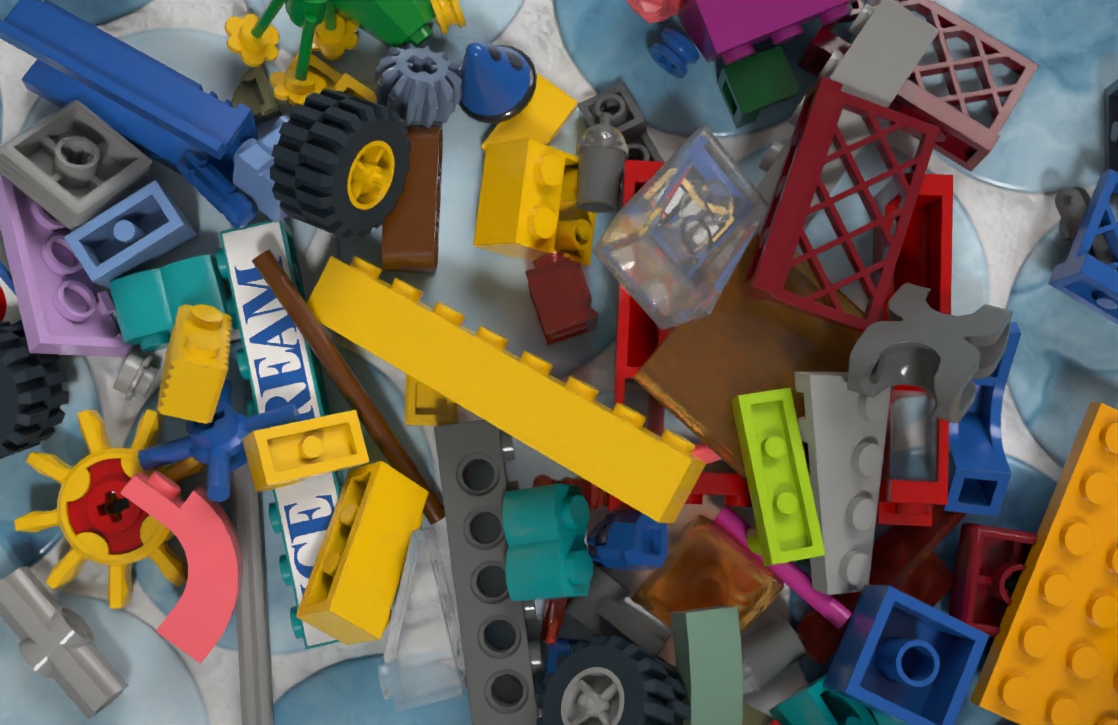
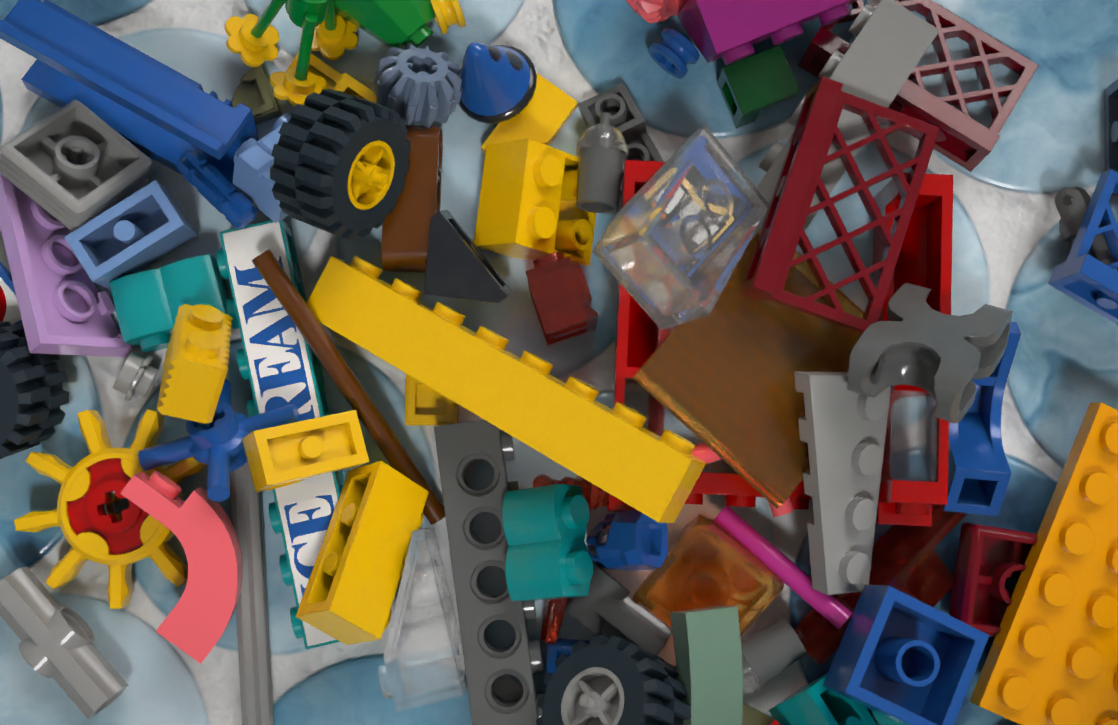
(458, 266): none -> black slope
(777, 478): lime piece -> none

